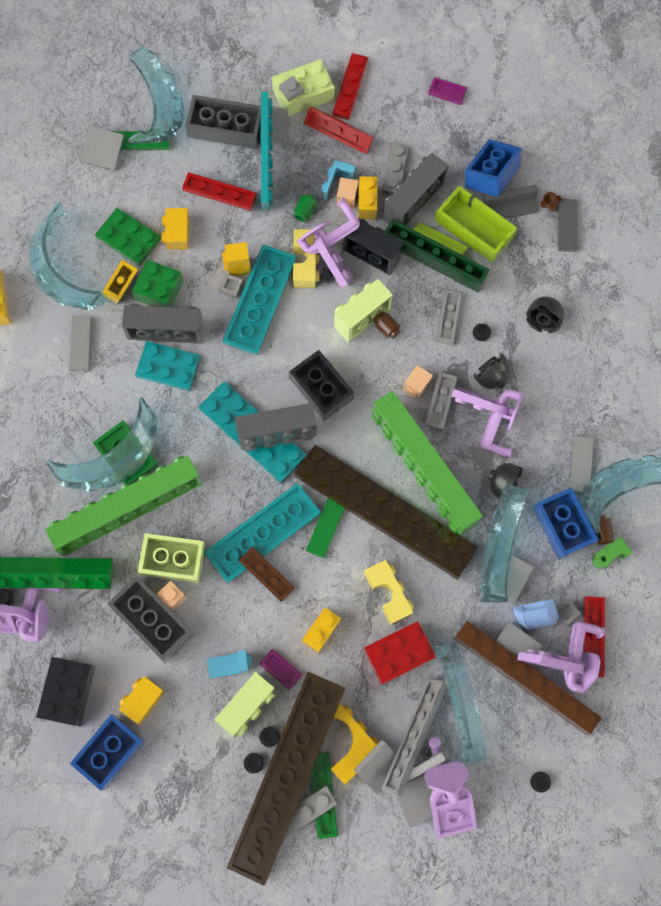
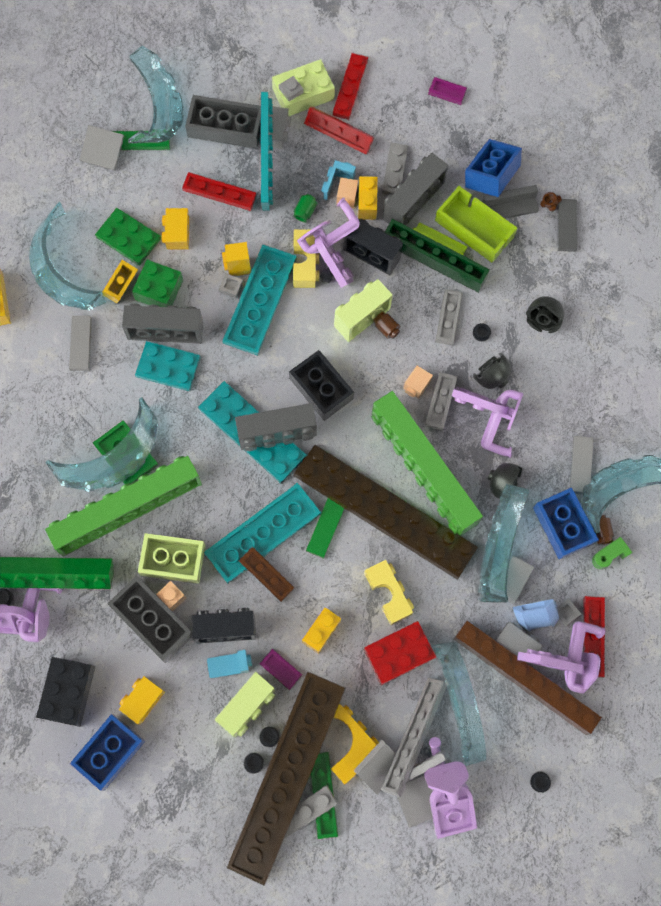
(224, 626): none -> black brick

